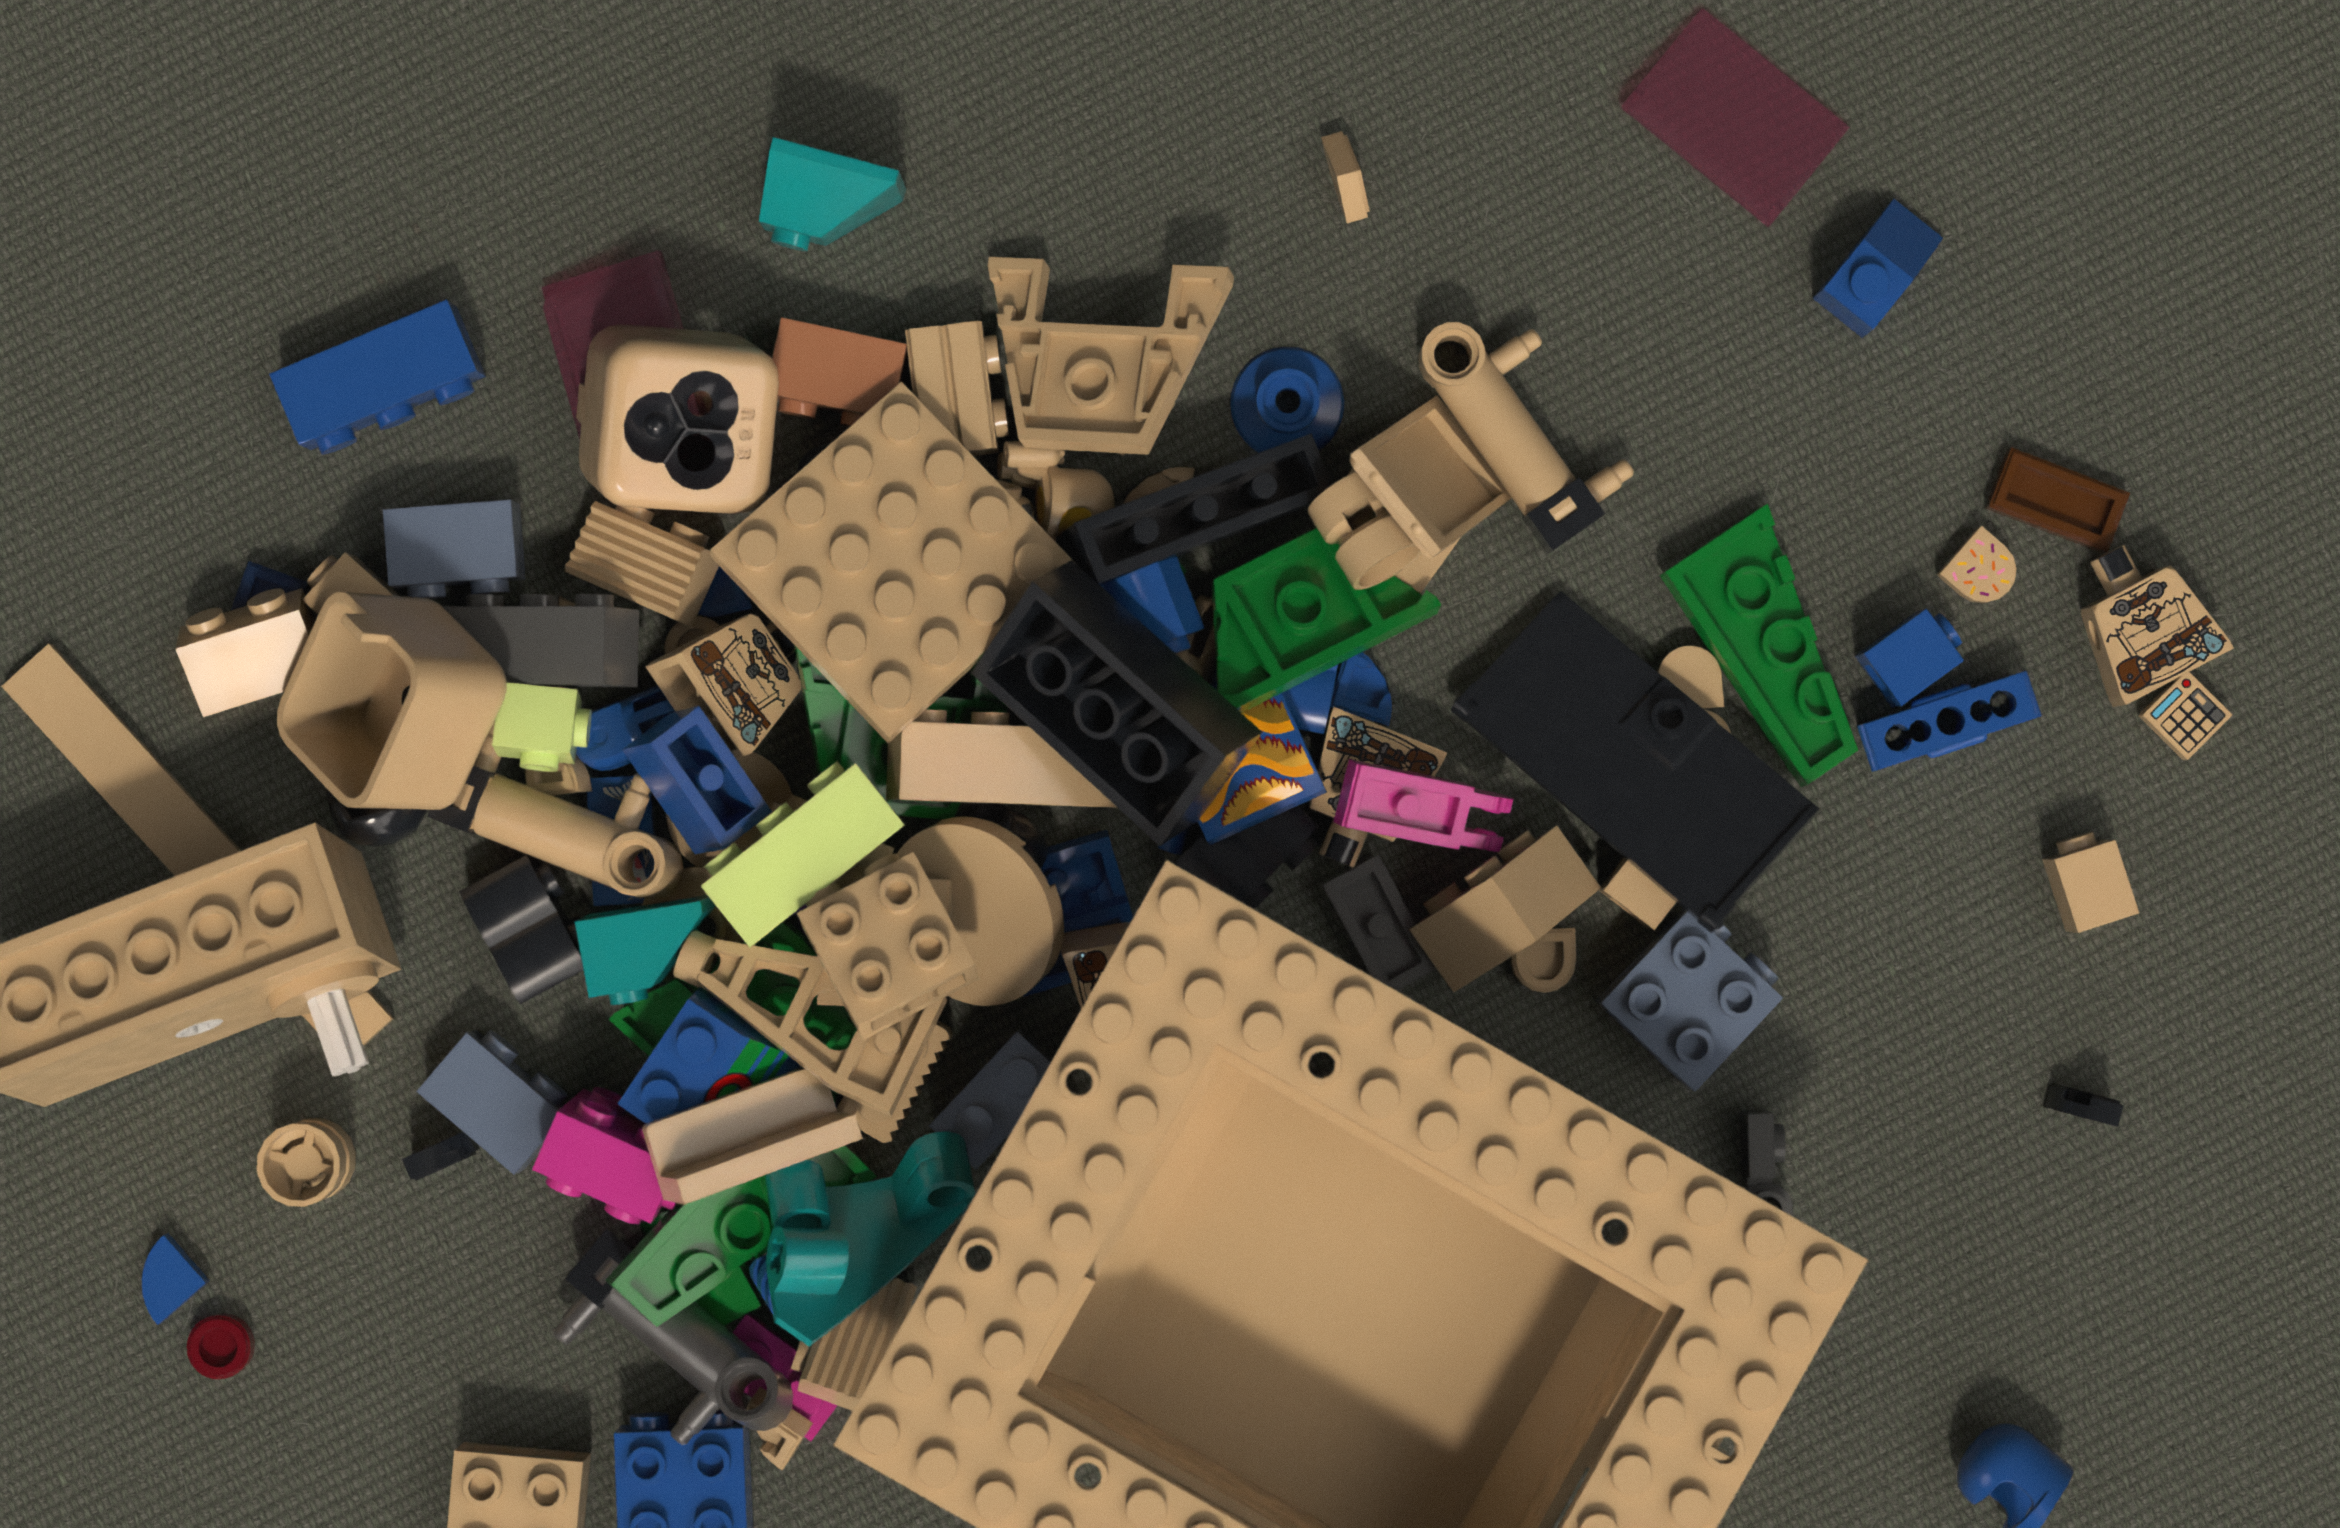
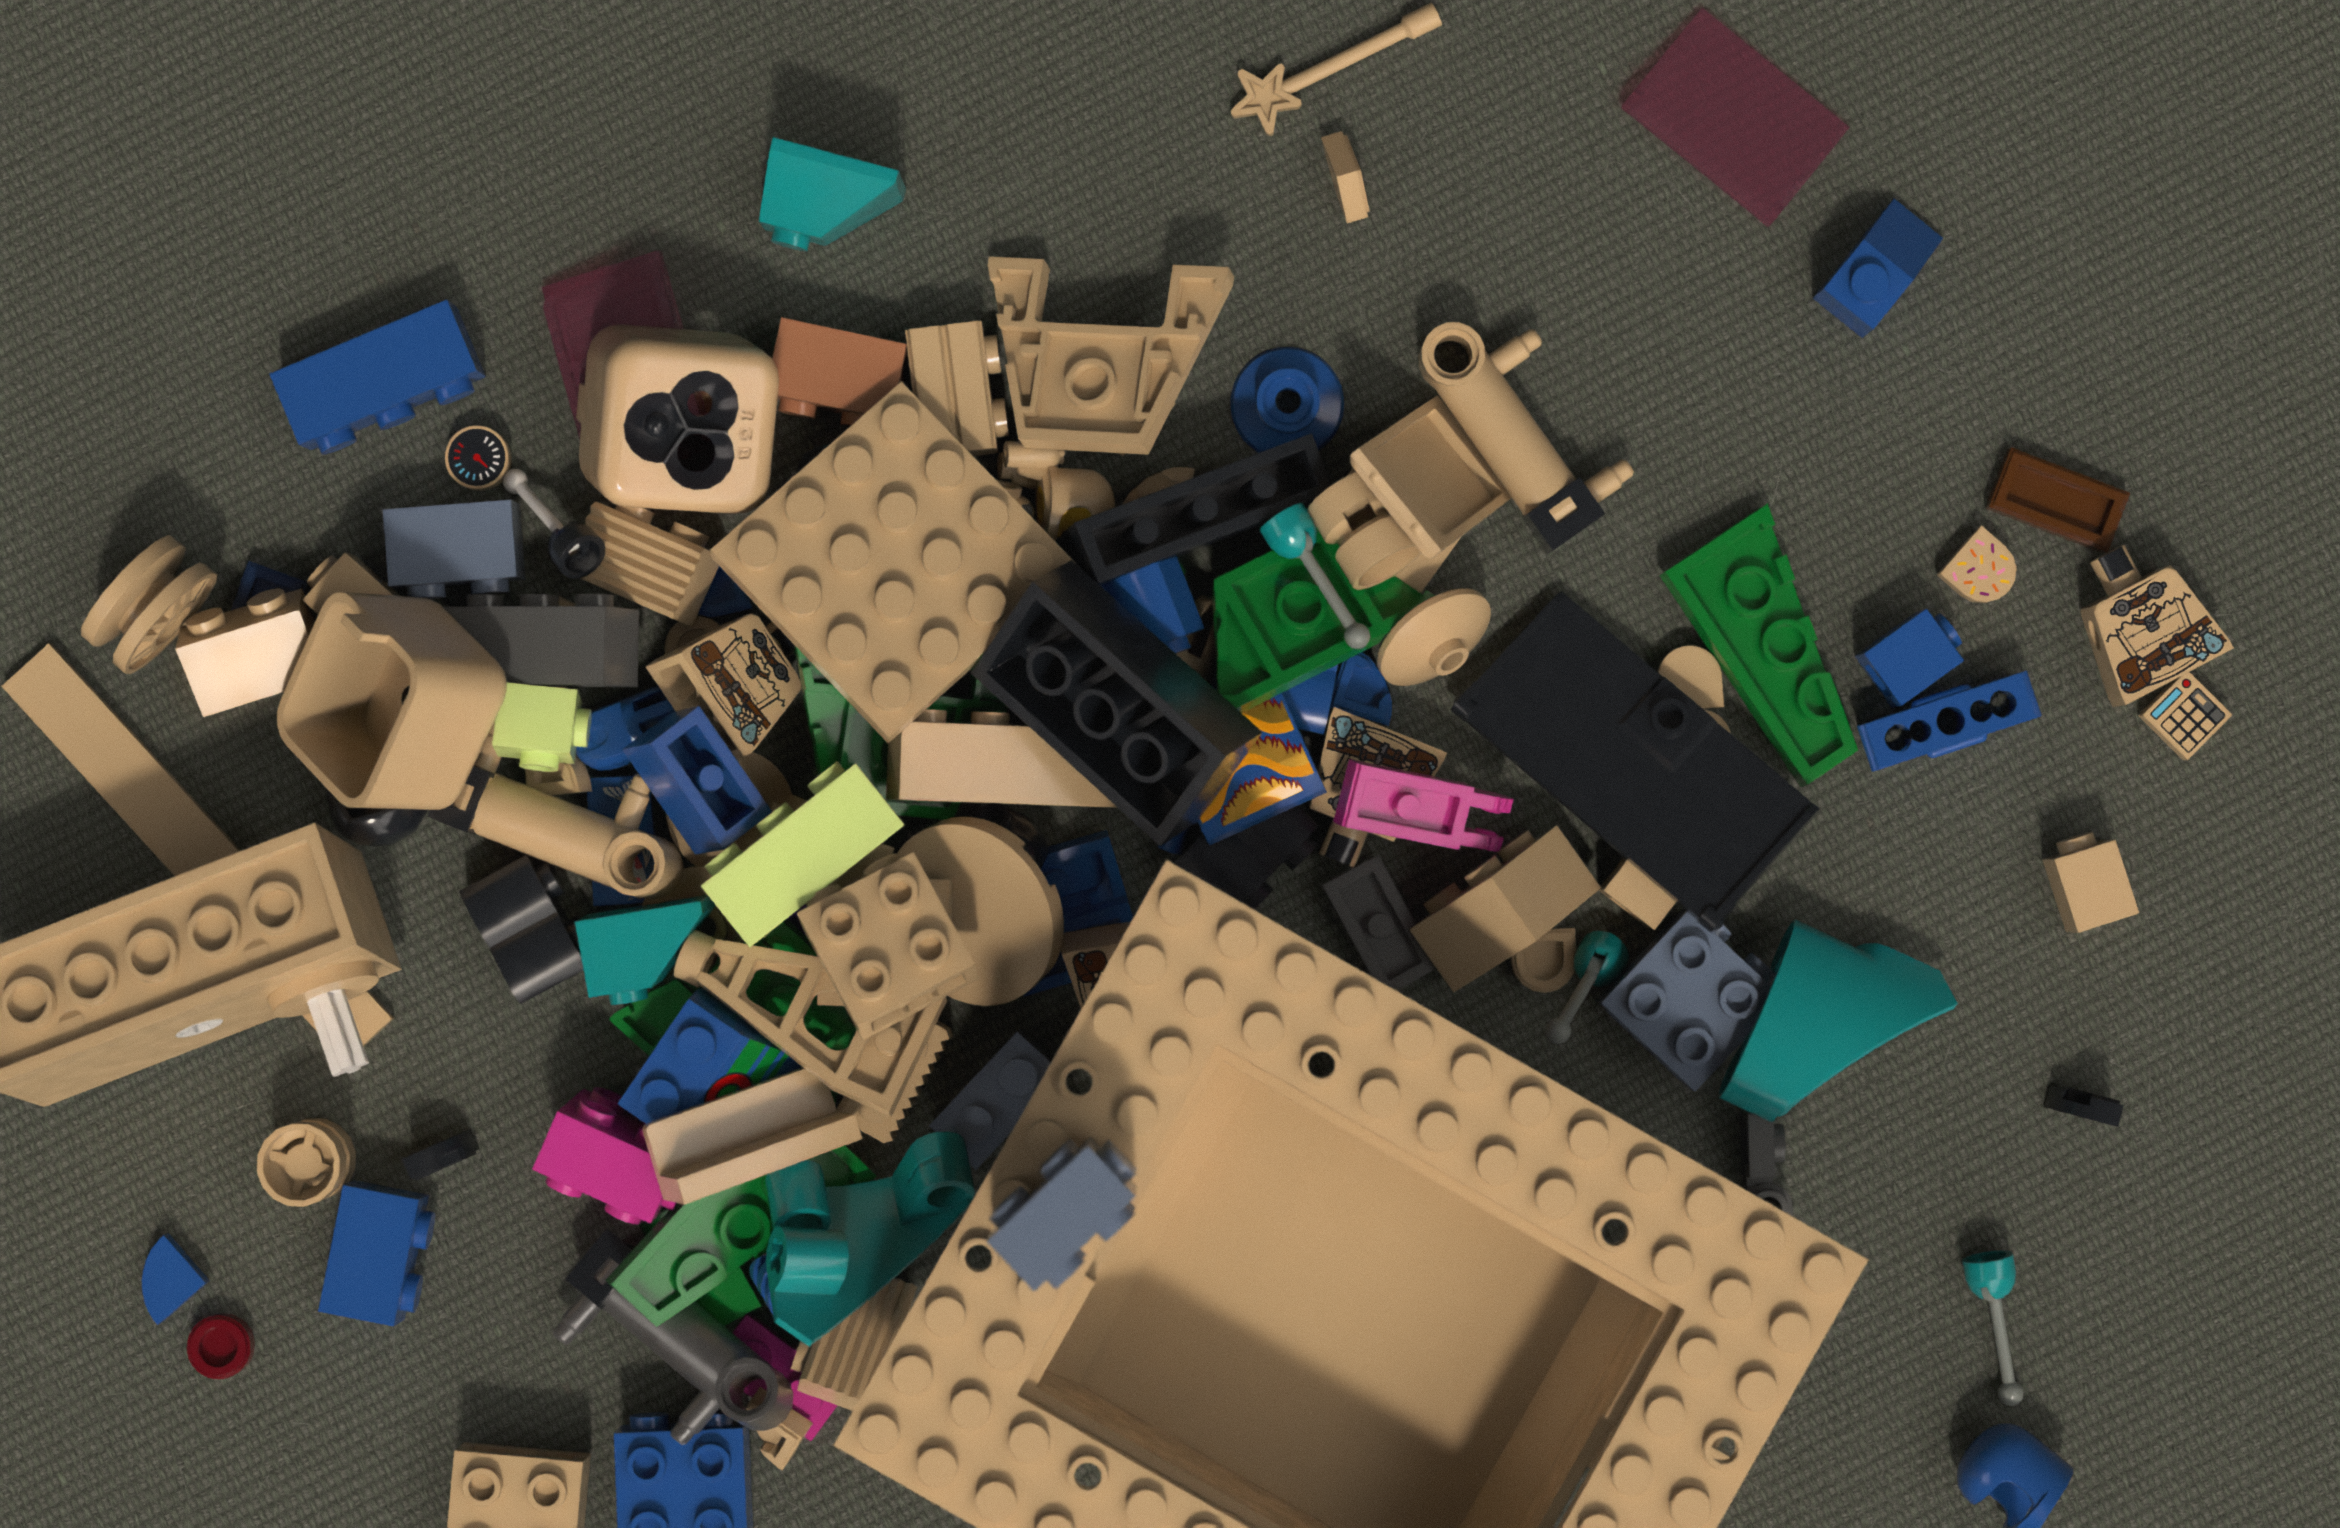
(148, 604): none -> tan wheel
(376, 1253): none -> blue brick
(478, 458): none -> black tile
(494, 1098): sand blue brick -> none
(563, 538): none -> black hinge
(1082, 1195): none -> sand blue brick
(1274, 94): none -> tan piece
(1293, 536): none -> hinge
(1434, 637): none -> tan dish
(1591, 972): none -> hinge
(1825, 1014): none -> teal panel
(1991, 1278): none -> hinge

